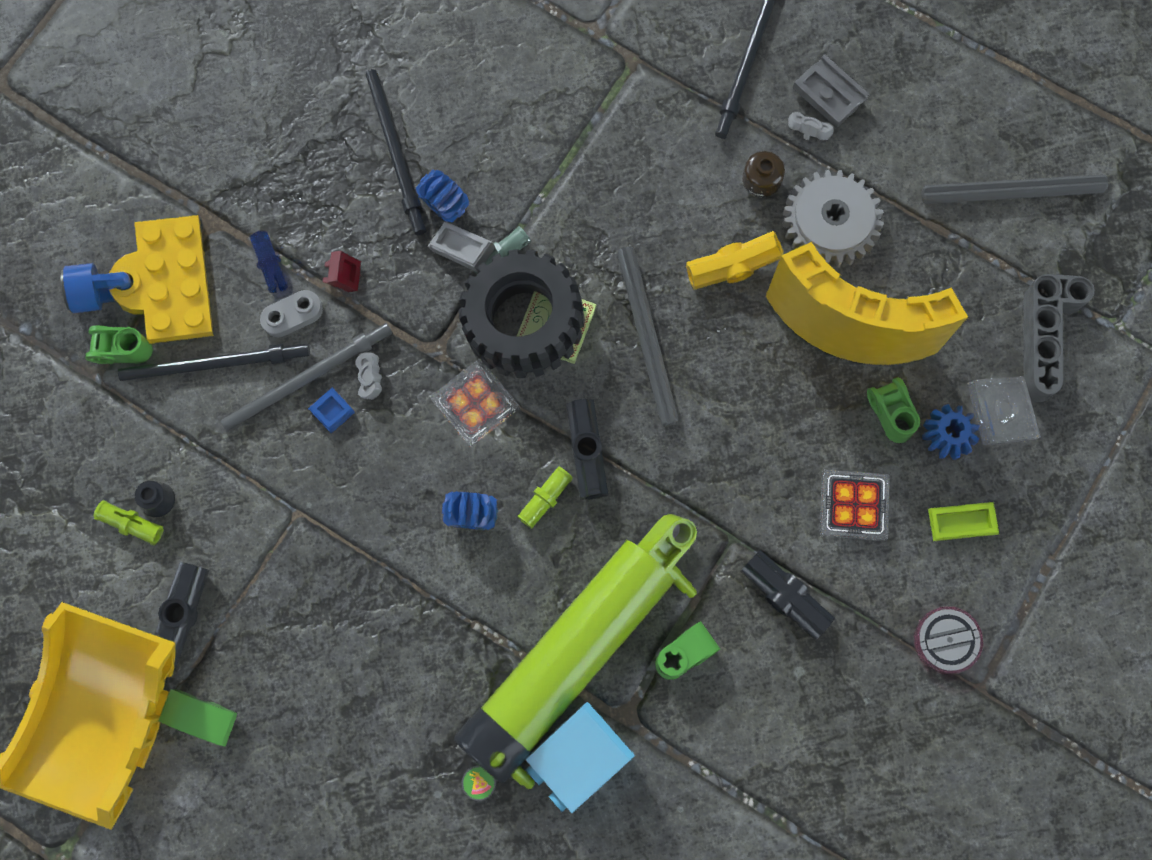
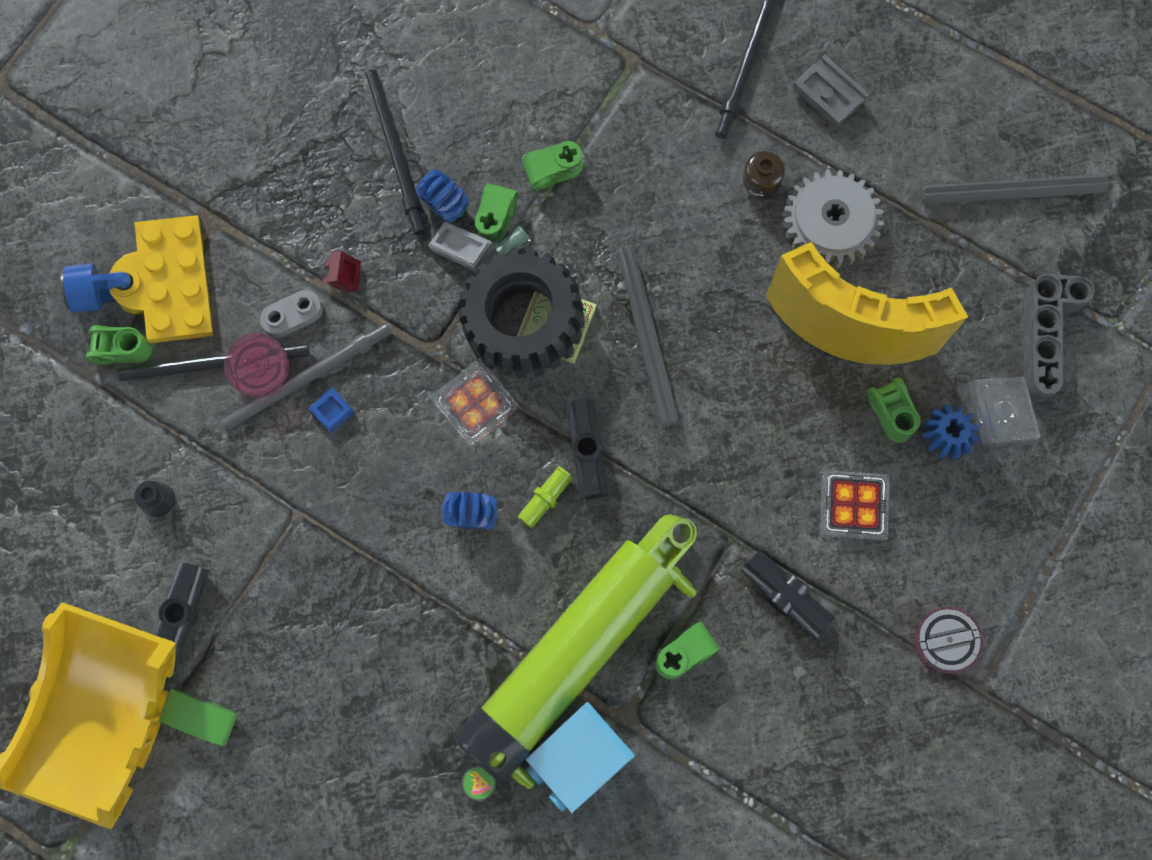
(128, 522): lime pin -> none
(256, 365): none -> clear pink tile
(268, 261): clear blue axle -> none
(368, 375): light grey piece -> none
(495, 212): none -> bright green piece
(549, 165): none -> bright green piece
(734, 261): yellow piece -> none
(810, 126): light grey piece -> none
(963, 521): lime tile -> none

